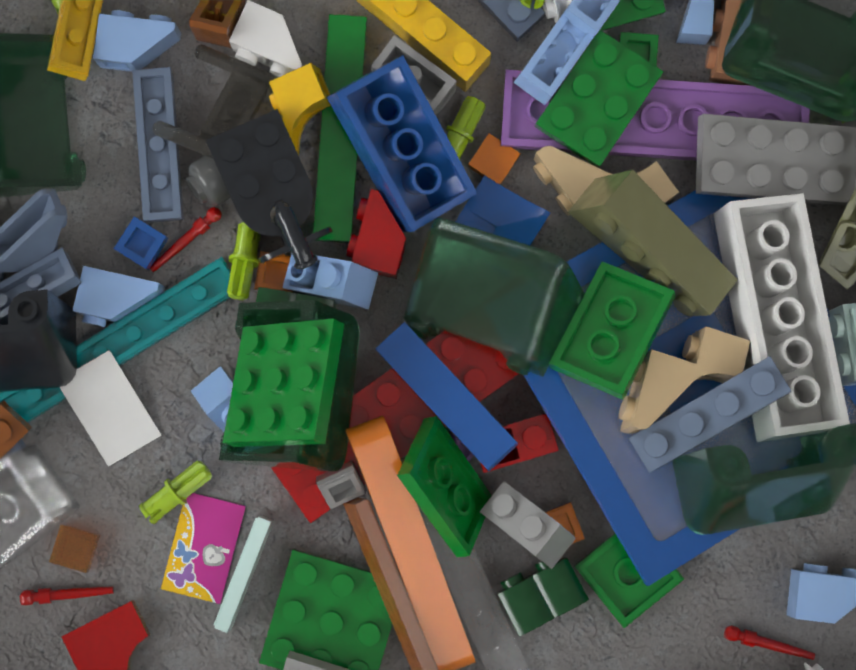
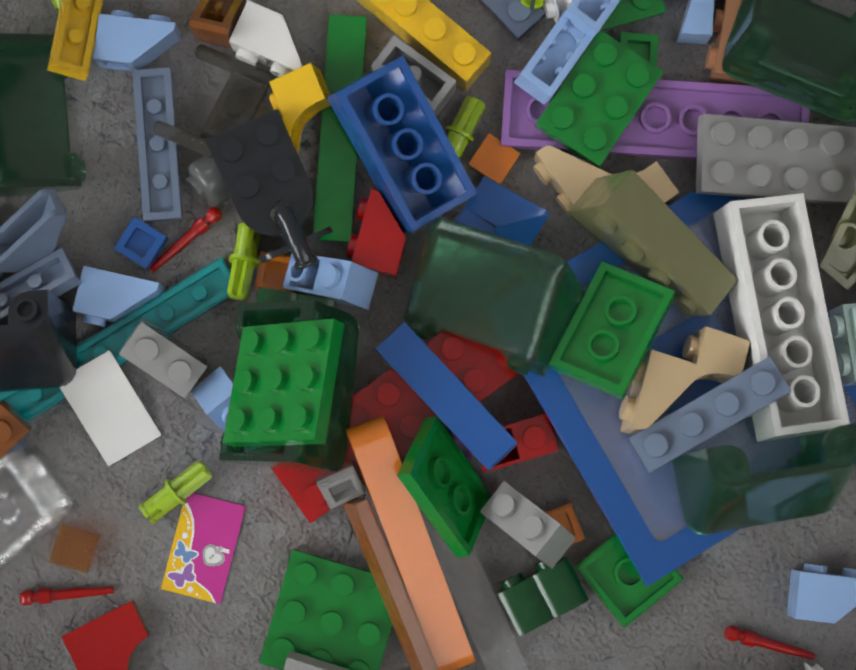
(164, 357): none -> light grey brick
(243, 573): light aqua tile -> none

